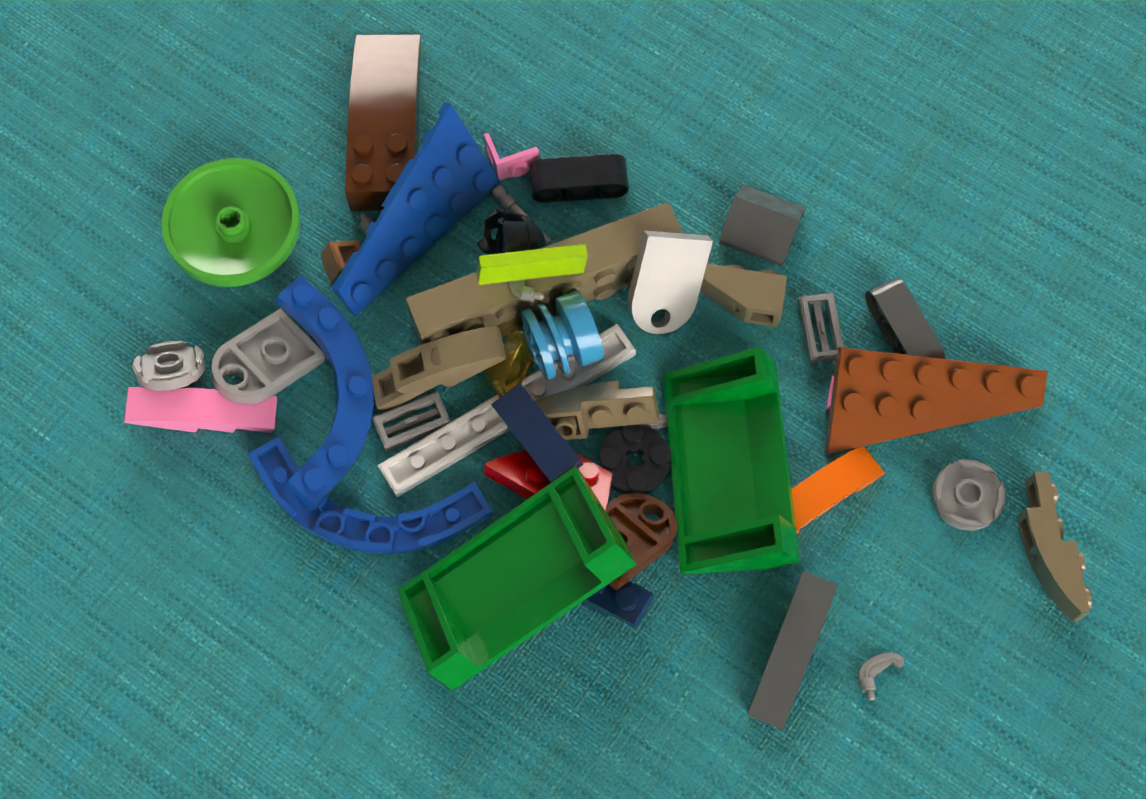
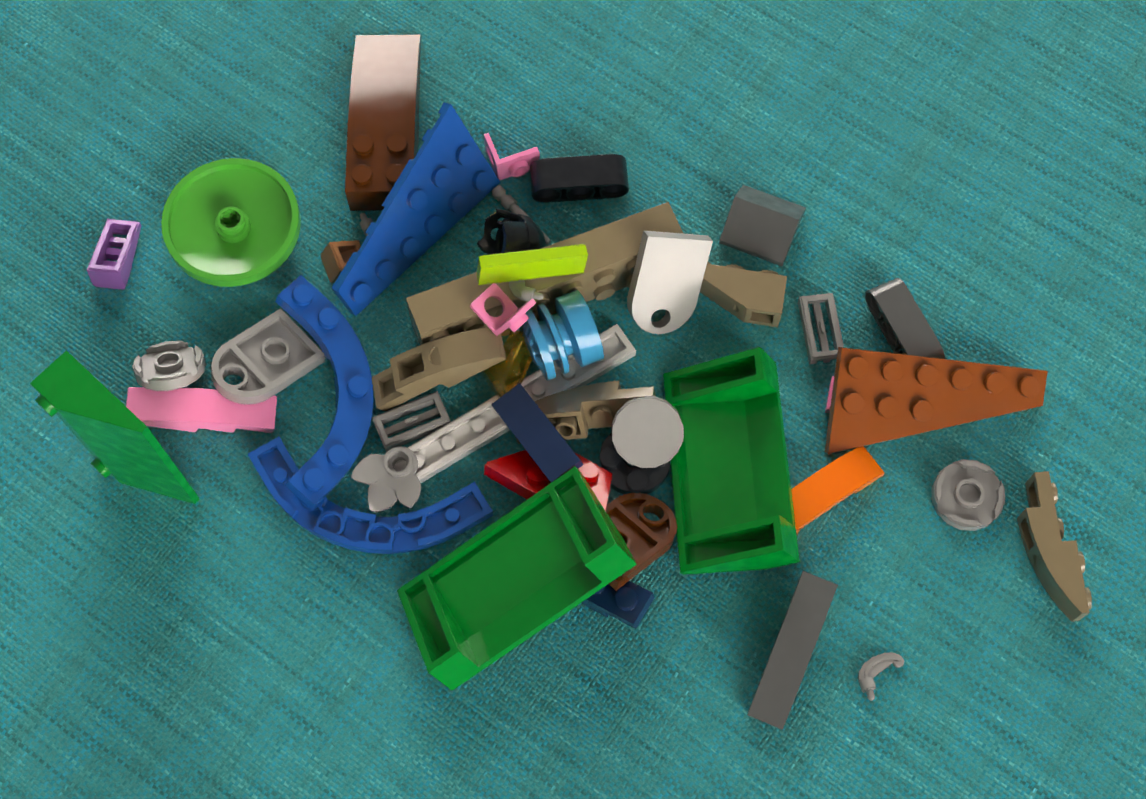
(109, 430): none -> green slope
(112, 273): none -> medium lavender slope
(385, 482): none -> light grey plate
(511, 317): none -> bright pink bracket
(647, 432): none -> light grey tile

